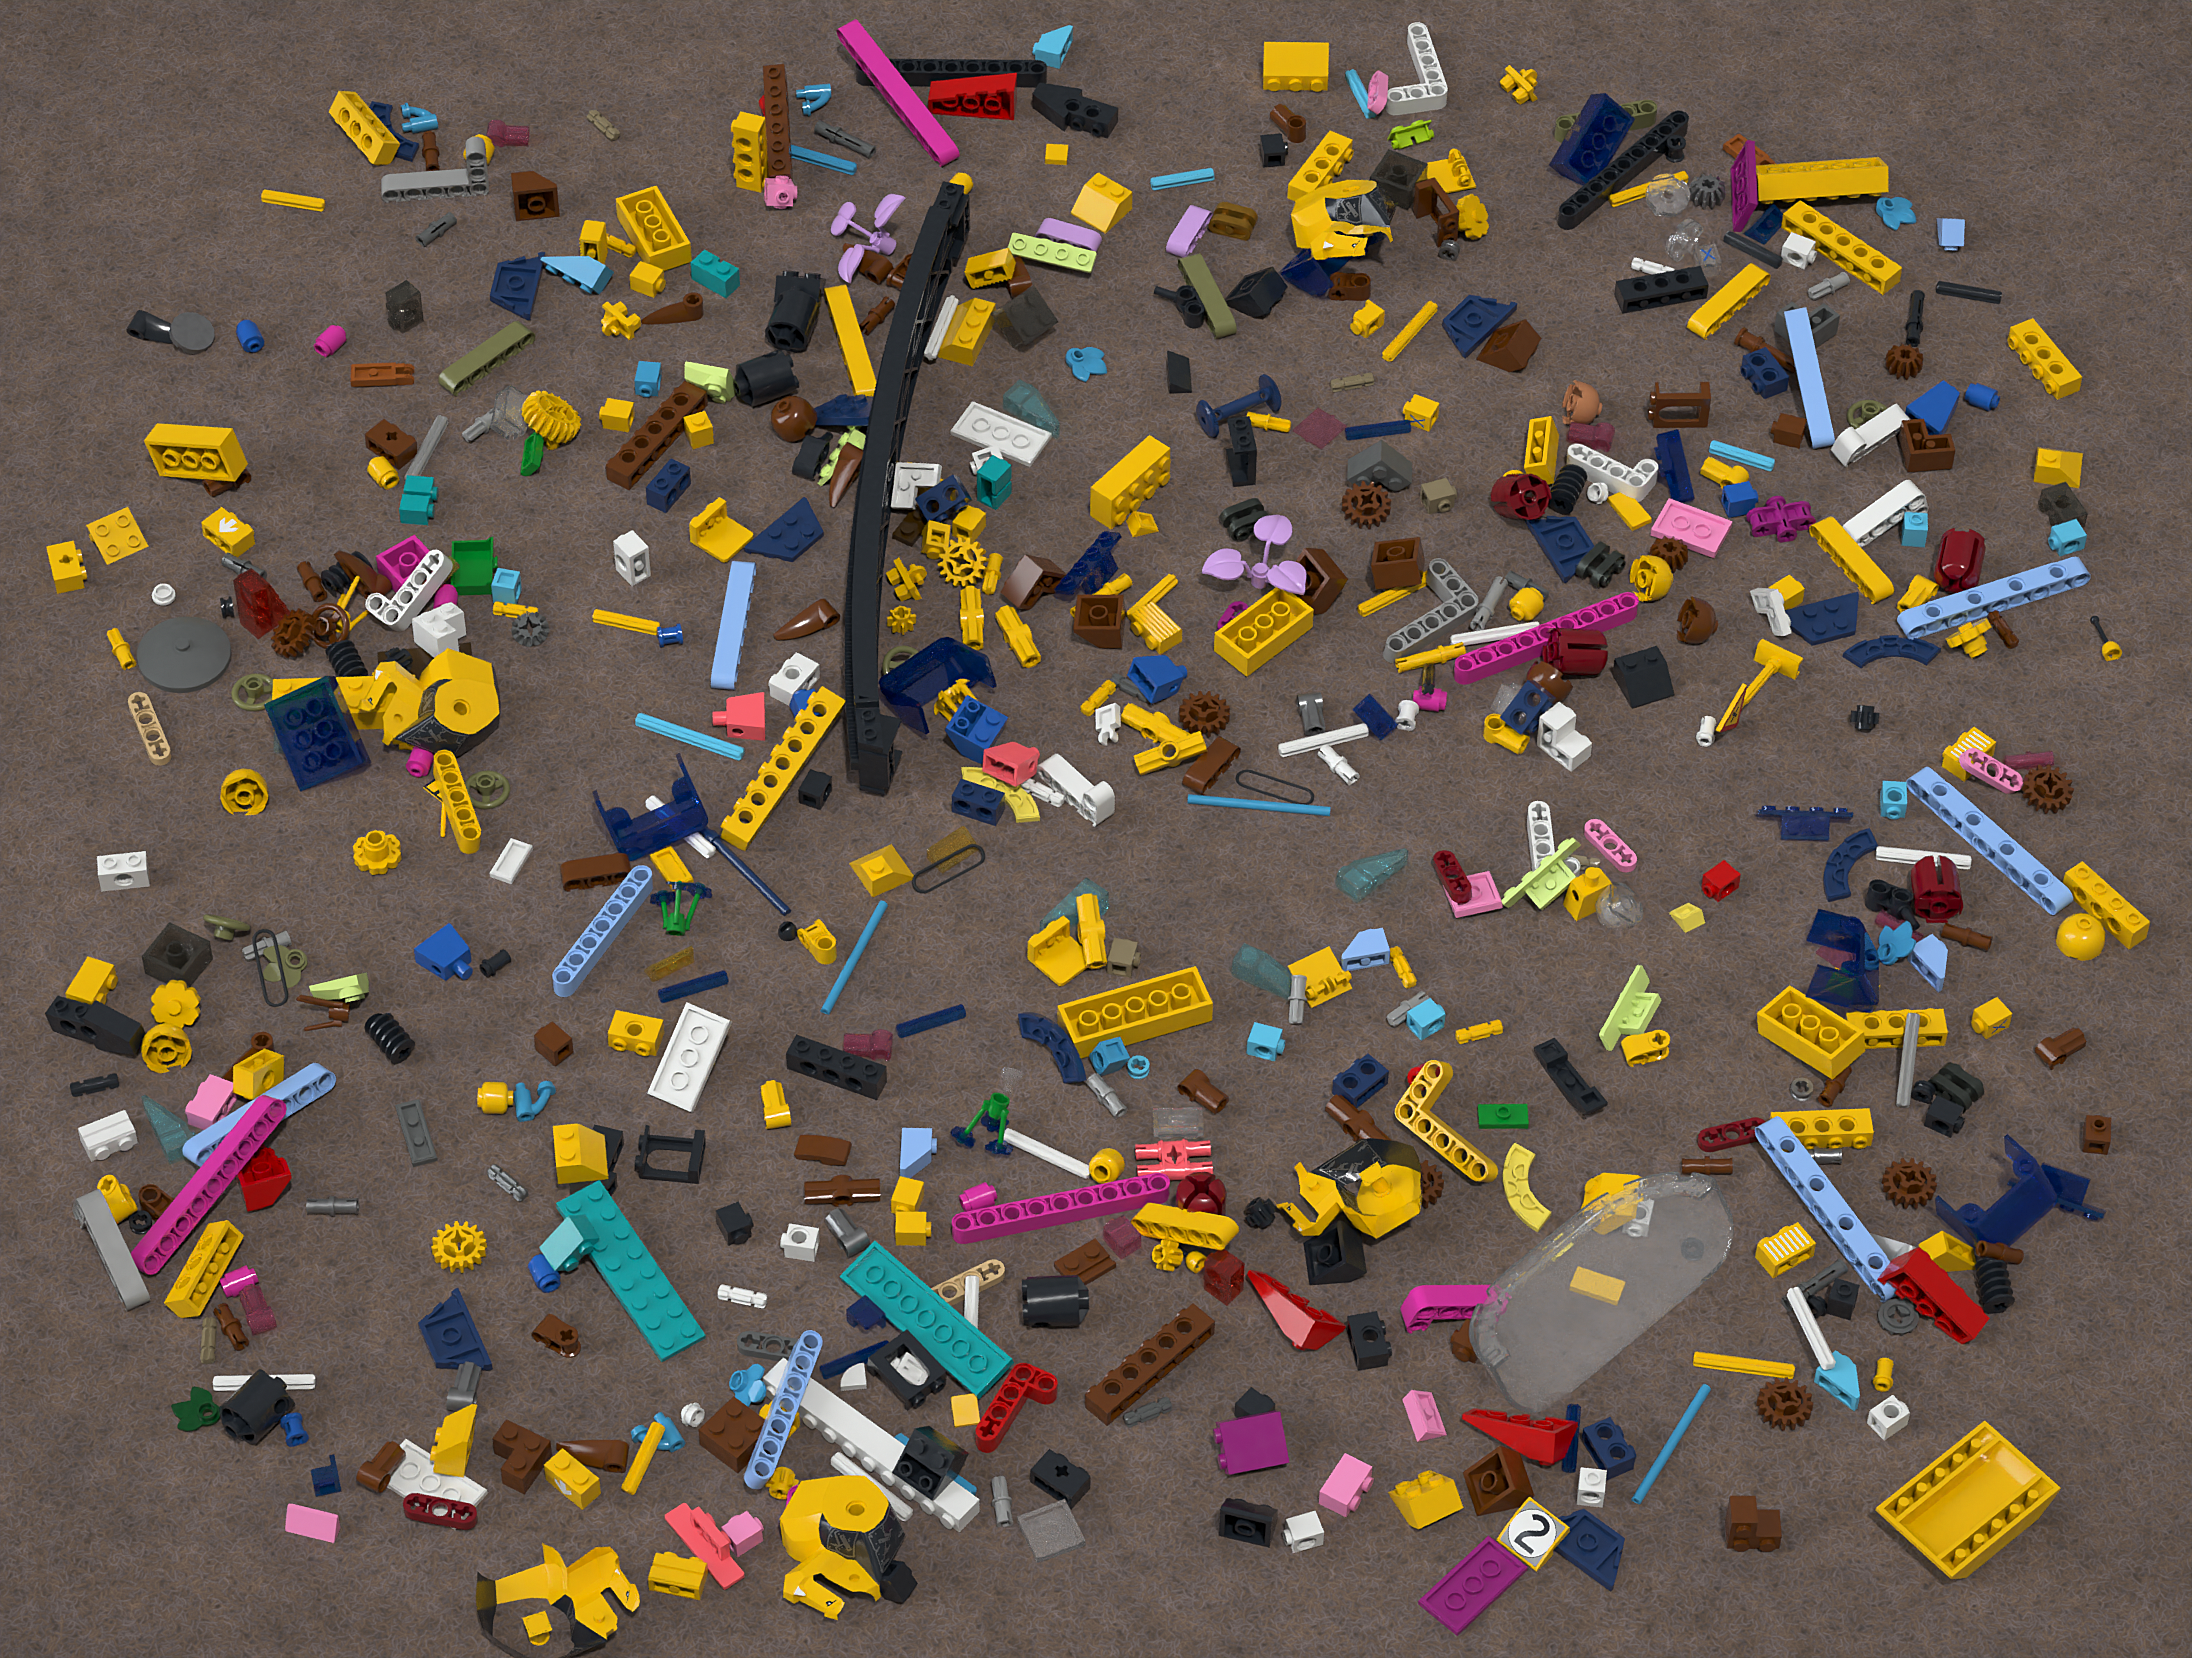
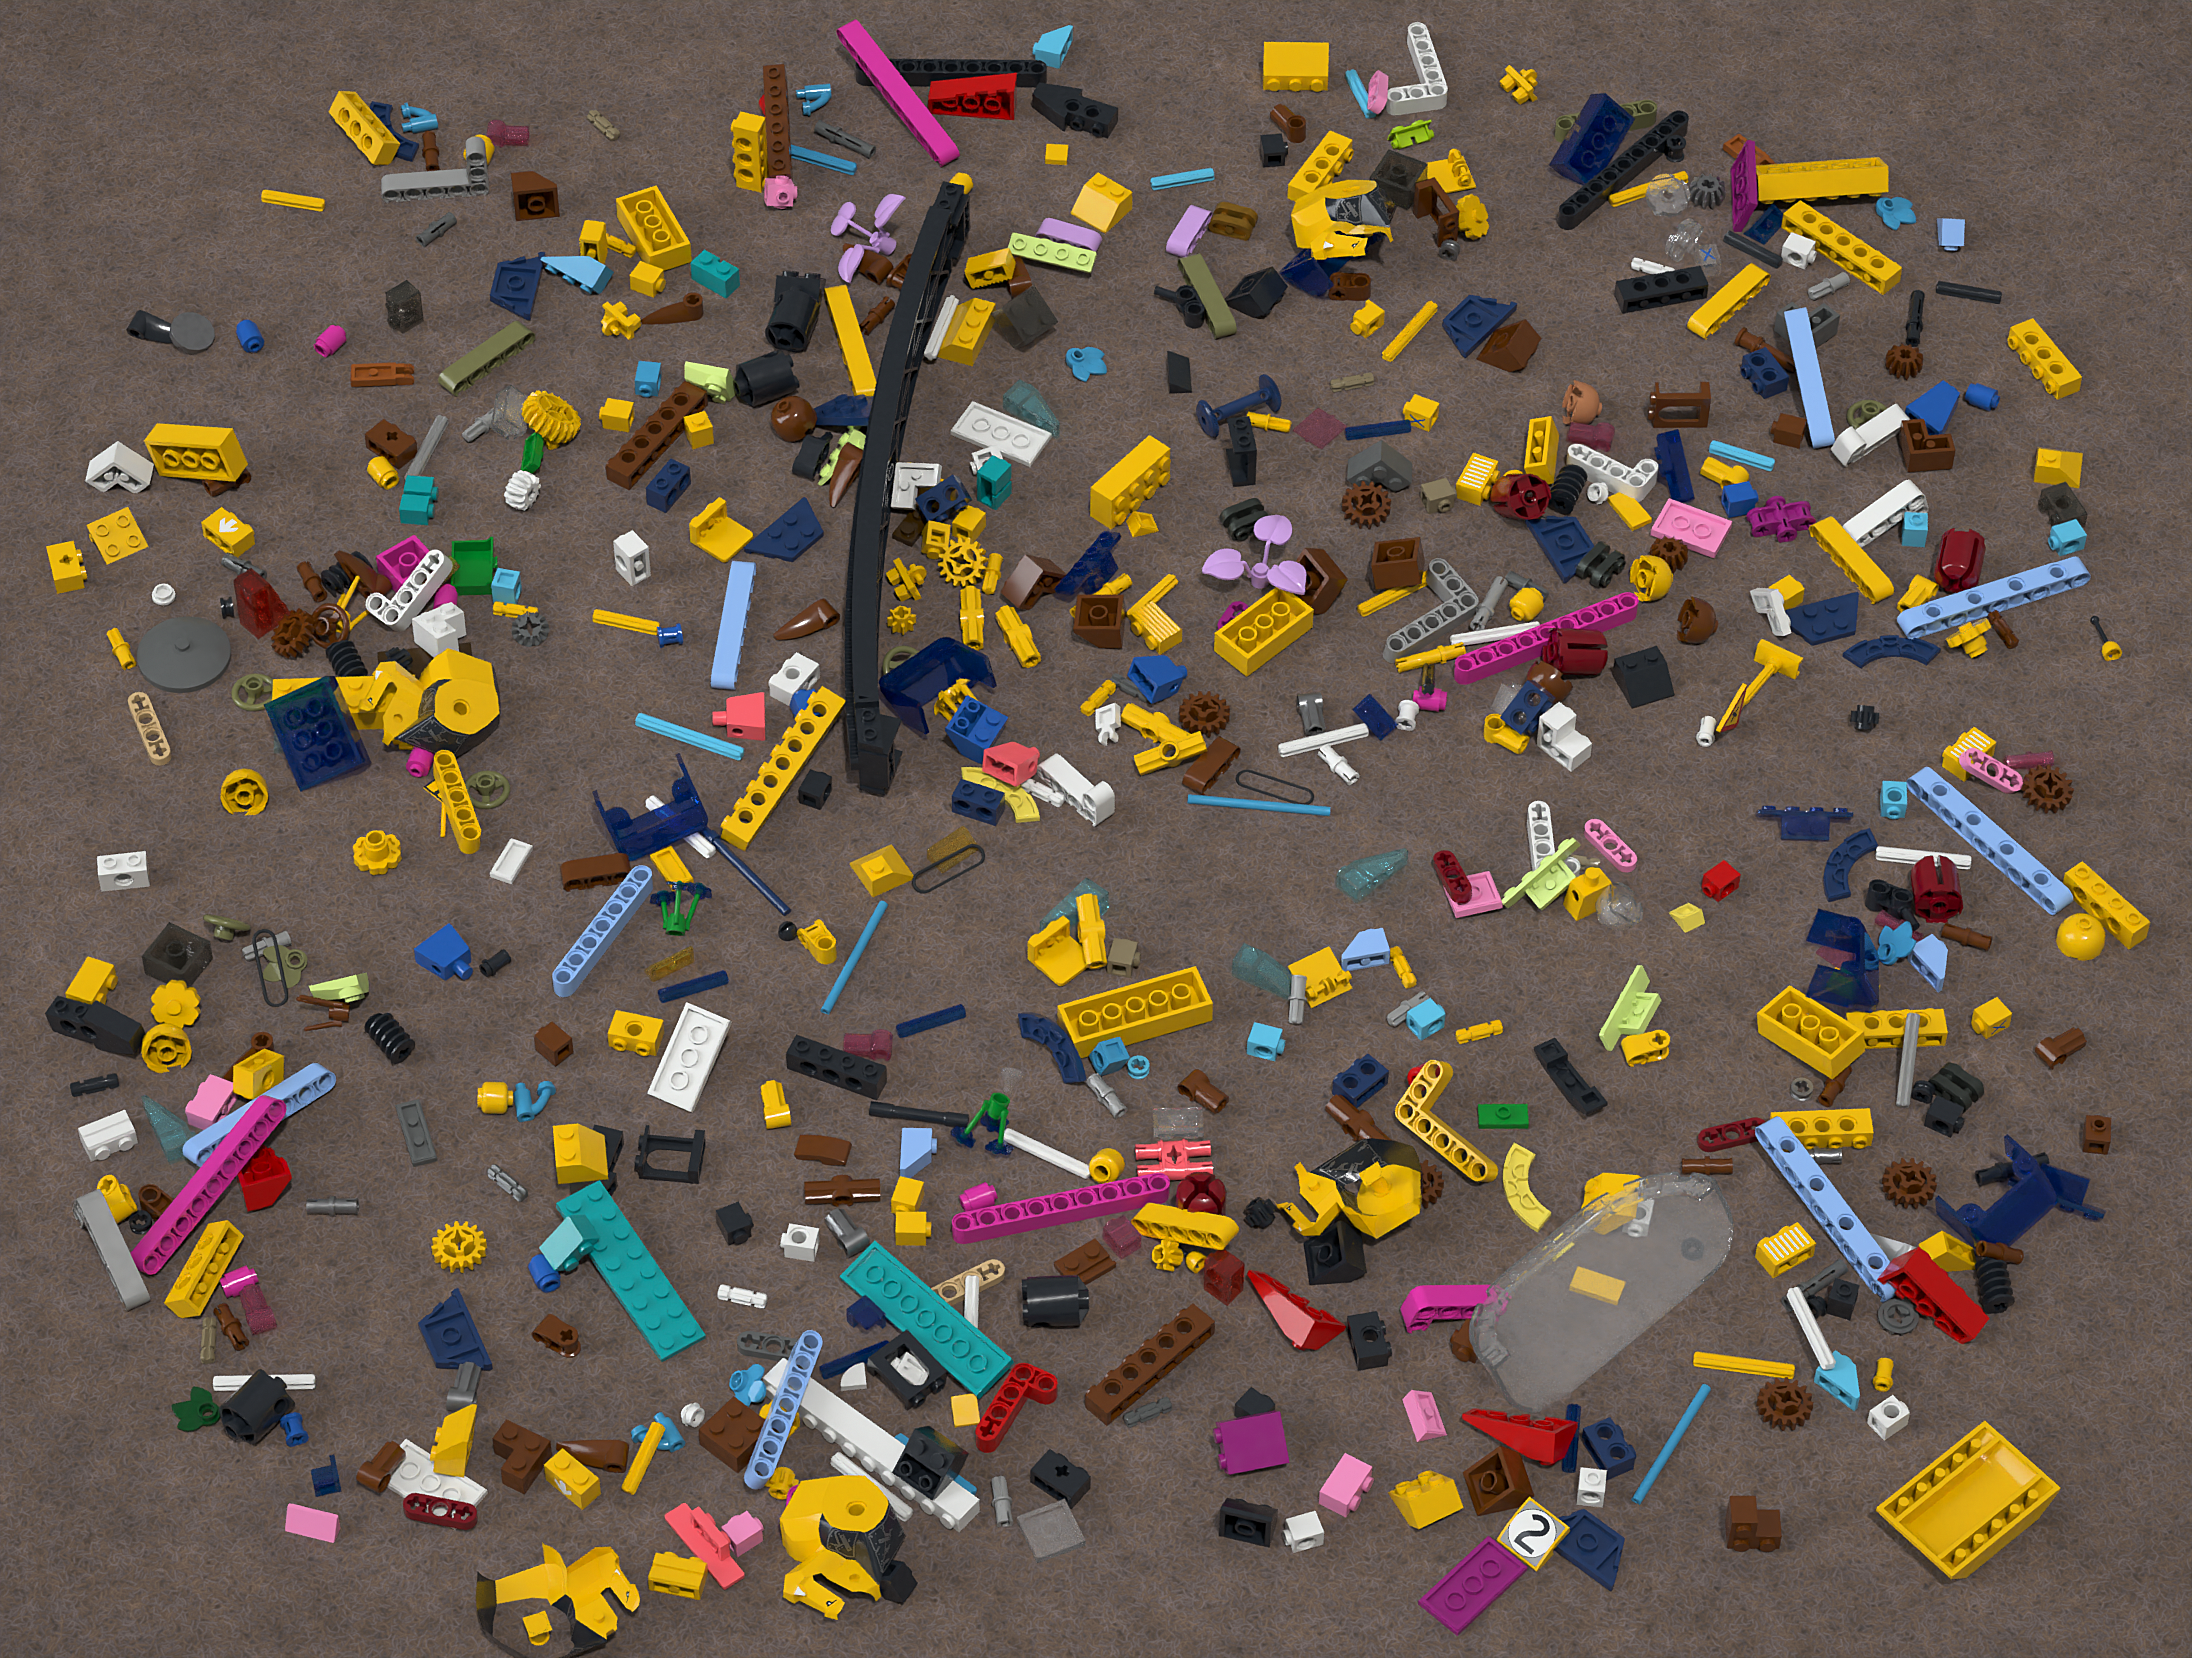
(119, 466): none -> white brick
(522, 490): none -> white gear
(890, 1111): none -> black piece
(1477, 478): none -> yellow brick
(2002, 1171): none -> black pin

